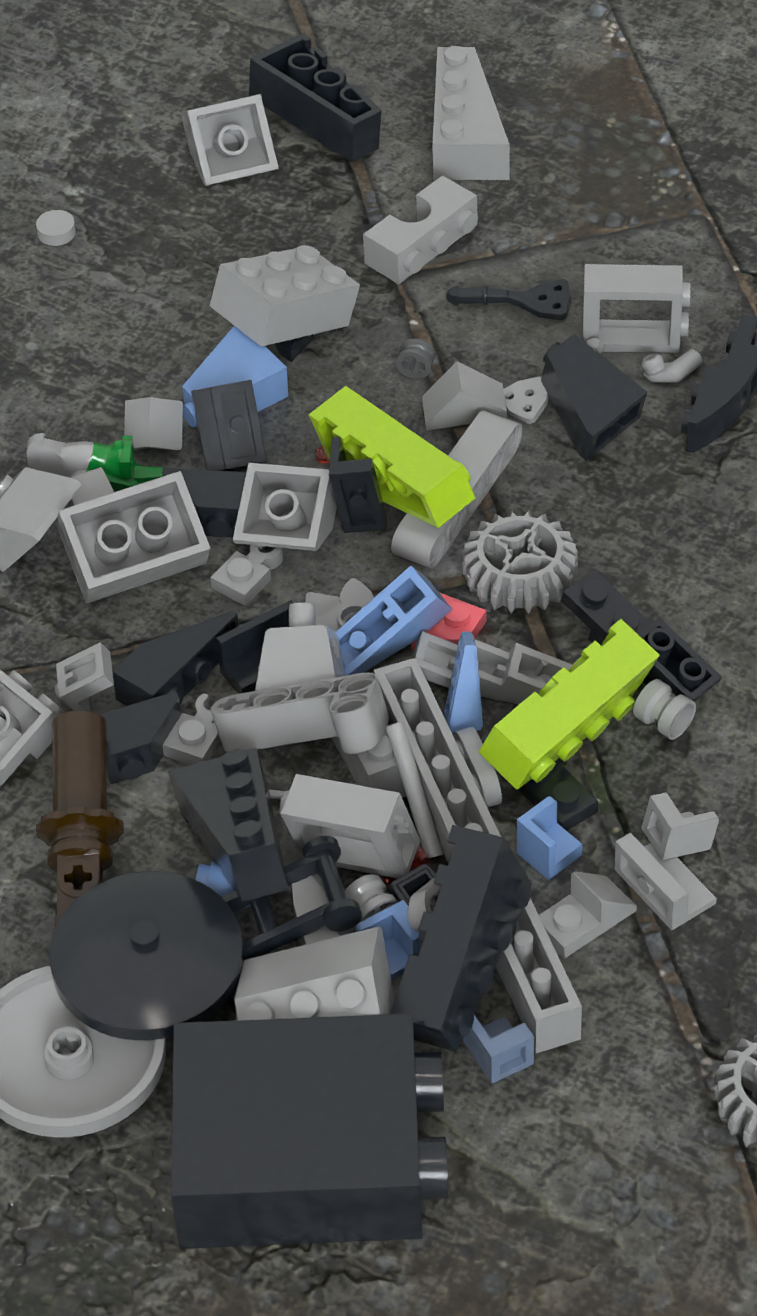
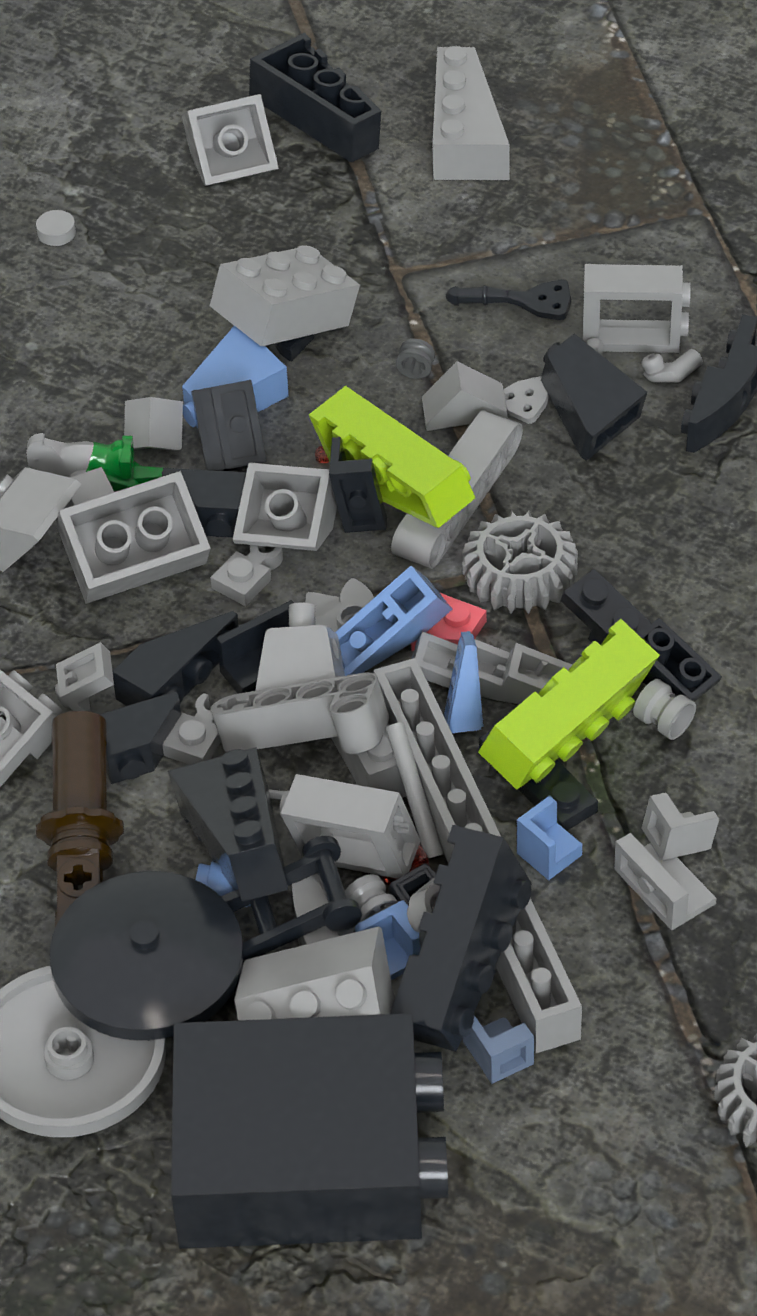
(403, 248): light grey arch -> none
(481, 770): light grey plate -> none
(585, 913): light grey slope -> none

